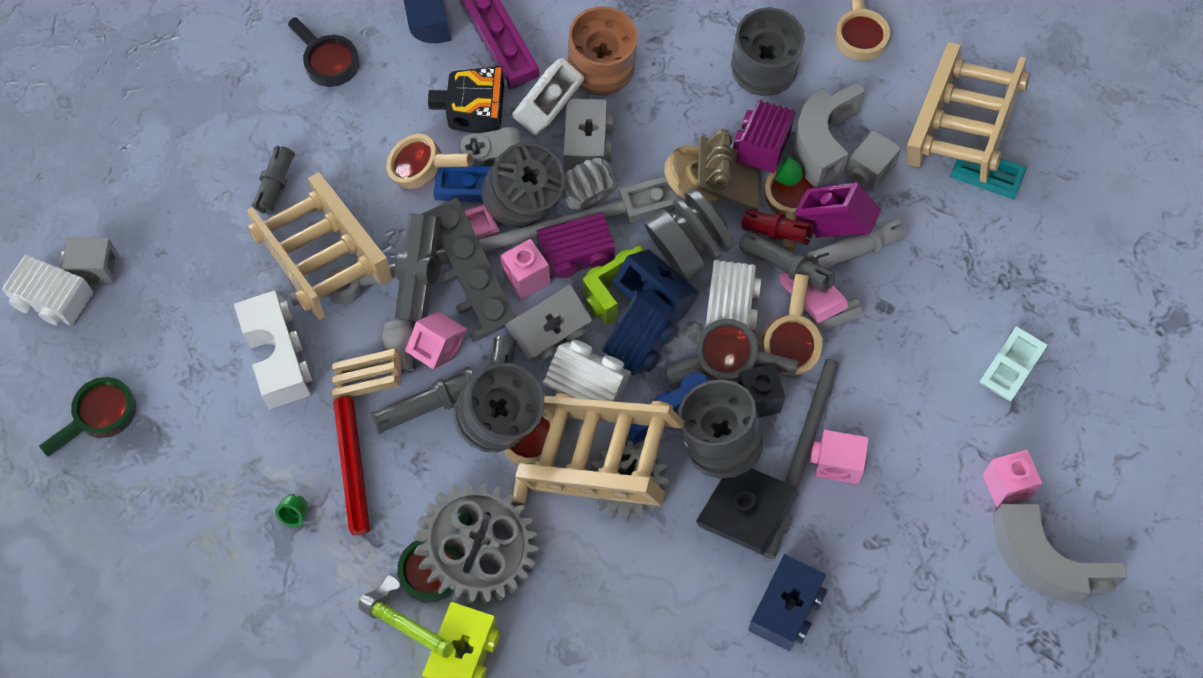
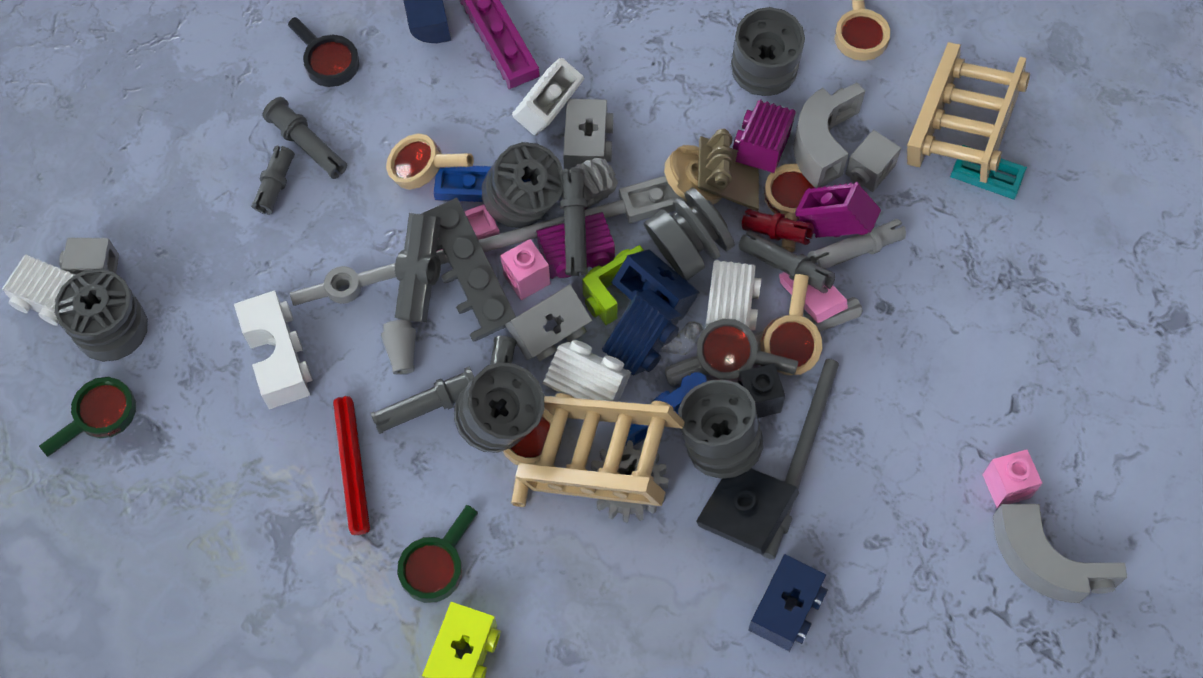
(101, 315): none -> dark grey wheel
(288, 506): green hinge -> none
(295, 128): none -> dark grey pin
(337, 218): tan fence -> none
(366, 368): tan tile -> none
(375, 606): lime piece -> none
(435, 340): bright pink brick -> none
(444, 529): light grey gear -> none
(472, 99): black torso -> none
(490, 144): light grey piece -> none
(574, 209): none -> dark grey pin
(603, 49): nougat wheel -> none
(789, 172): green hinge -> none
(839, 456): bright pink brick -> none
(1013, 364): light aqua slope -> none

